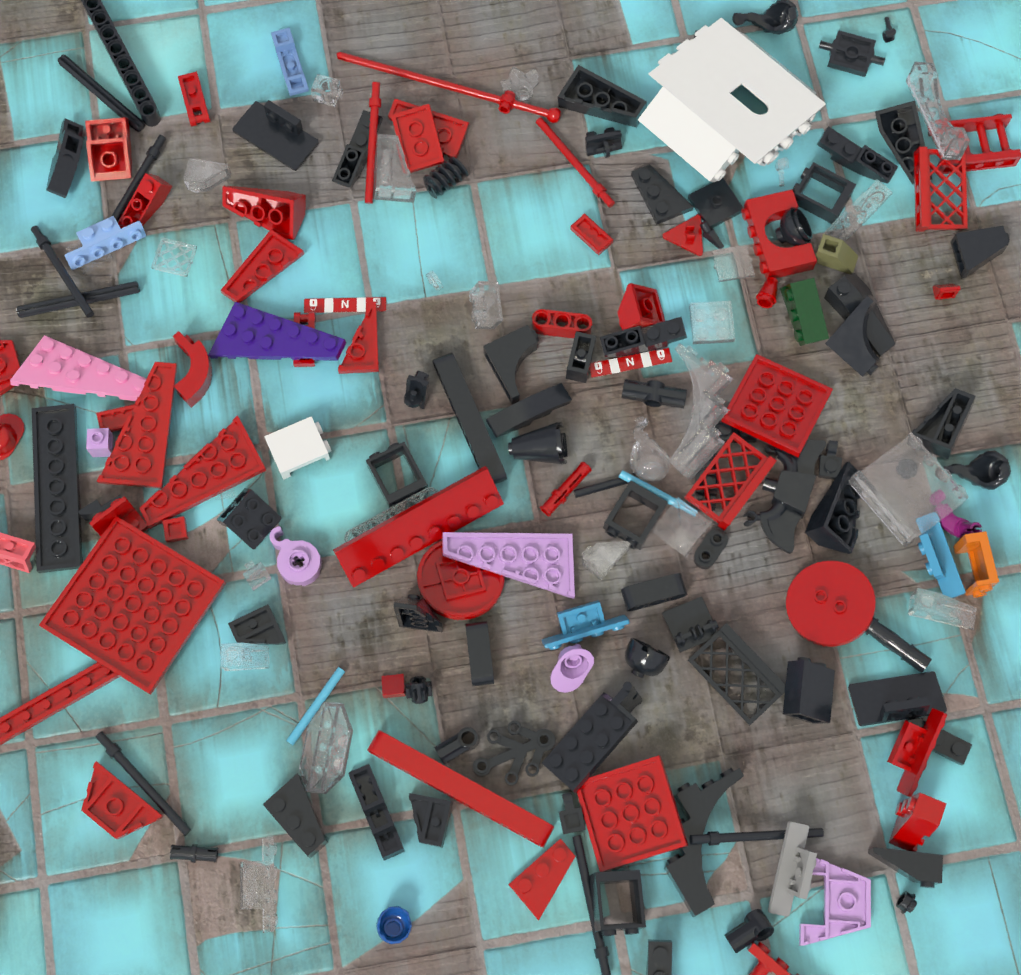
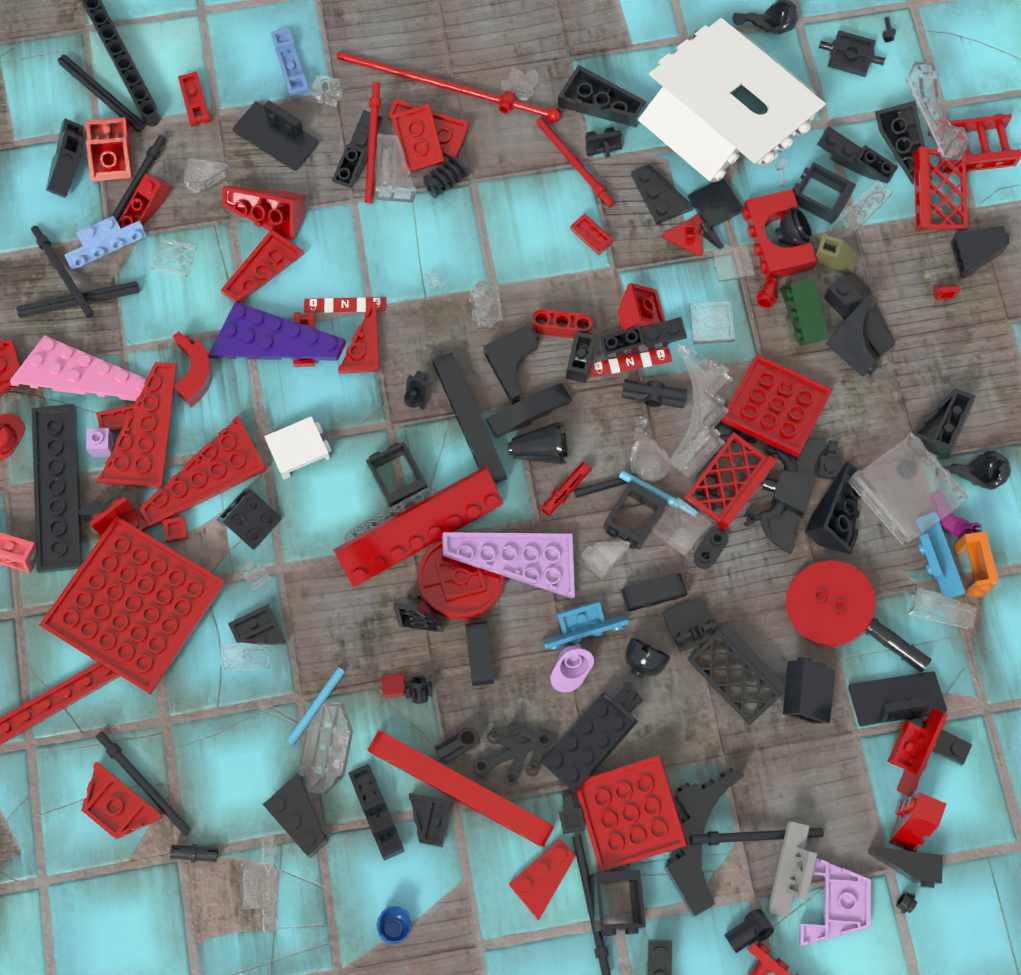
(291, 552): lavender piece -> none

